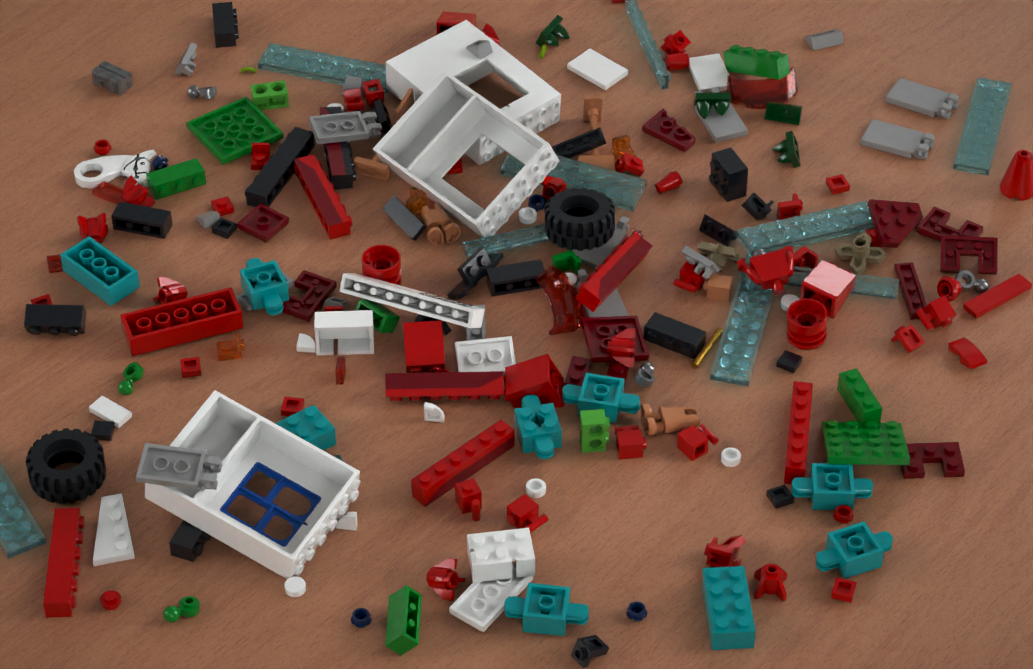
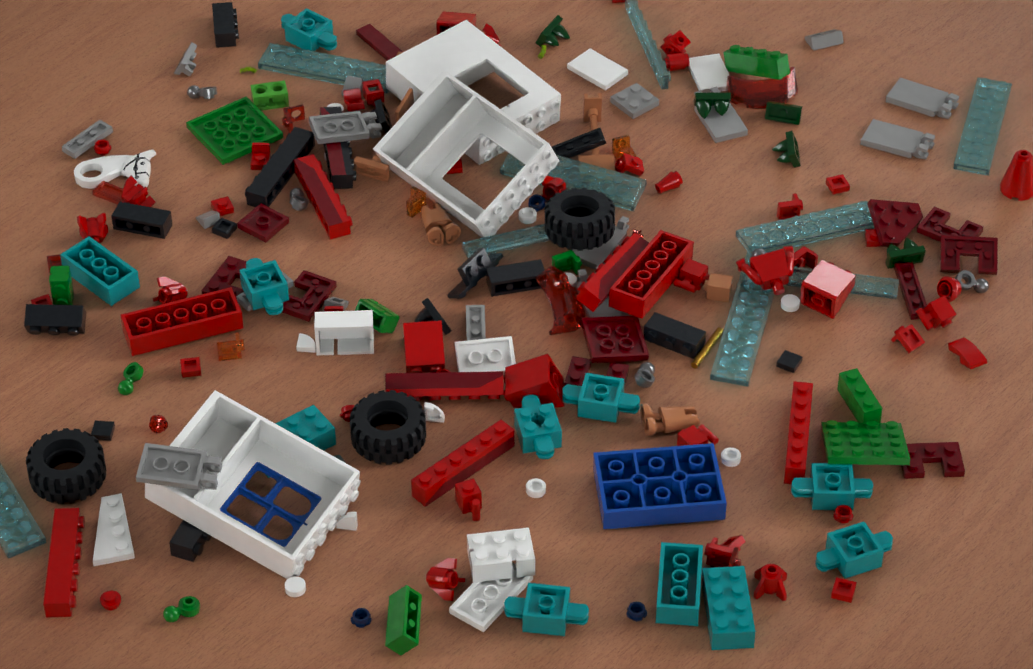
(61, 285): none -> green brick
(87, 139): none -> light grey plate
(110, 411): white tile -> none
(112, 78): flat silver brick -> none
(158, 423): none -> clear red plate
(159, 162): dark blue plate -> none
(176, 178): green brick -> none
(226, 276): none -> dark red plate
(288, 120): none -> clear red bracket
(291, 406): red plate -> none
(298, 200): none -> flat silver plate
(309, 30): none -> teal brick
(340, 370): clear red tile -> none
(345, 412): none -> red plate
(378, 42): none -> dark red tile
(382, 263): red wheel -> none
(388, 409): none -> black tyre
(404, 217): black tile -> none
(412, 300): white brick -> none
(480, 48): light grey slope -> none
(525, 514): red brick -> none
(588, 648): black bracket -> none
(593, 430): bright green brick -> none
(622, 347): red brick -> none
(629, 442): red brick -> none
(634, 100): none -> light grey plate
(650, 274): none -> red brick
(659, 486): none -> blue brick
(668, 131): dark red wing -> none
(679, 584): none -> teal brick
(702, 262): light grey plate -> none
(717, 230): black hinge -> none
(718, 253): dark tan plant -> none
(728, 174): black brick -> none
(756, 206): black bracket -> none
(780, 496): black tile -> none
(806, 324): red wheel -> none
(860, 252): dark tan plant -> none
(910, 253): none -> dark green tile
(997, 296): red tile -> none

